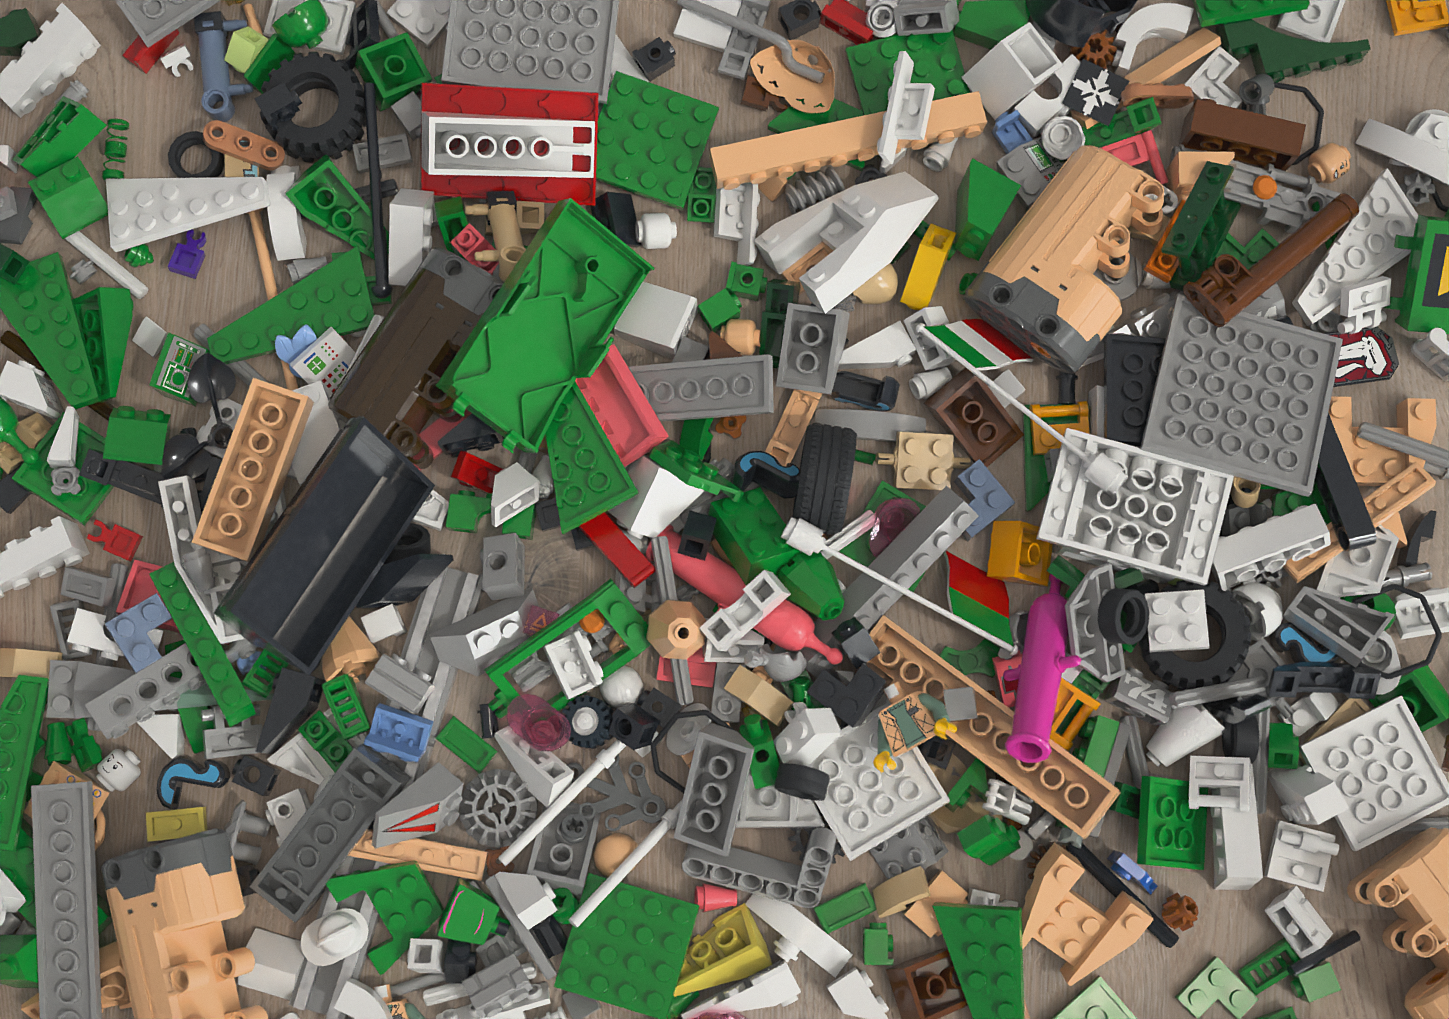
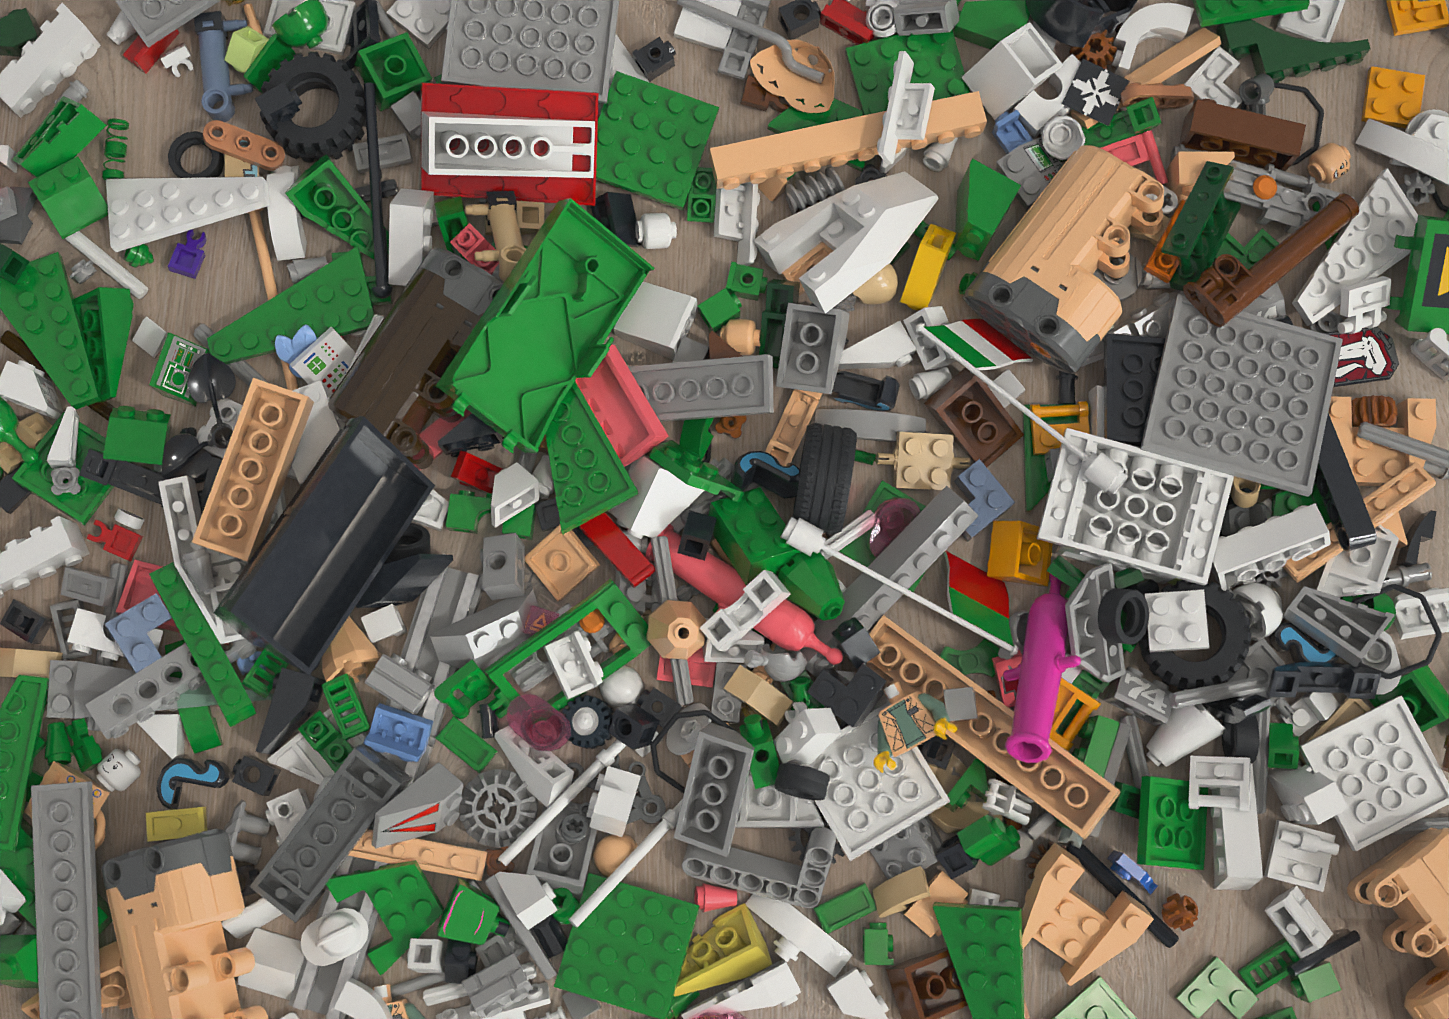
(26, 622): none -> black slope
(121, 29): none -> white cone
(129, 519): none -> white tile
(230, 740): light grey plate -> none
(252, 917): none -> white slope
(472, 682): none -> green plate
(561, 562): none -> light nougat tile
(613, 804): none -> white brick
(954, 858): none -> black brick
(1374, 410): none -> dark orange gear
(1392, 96): none -> light orange plate

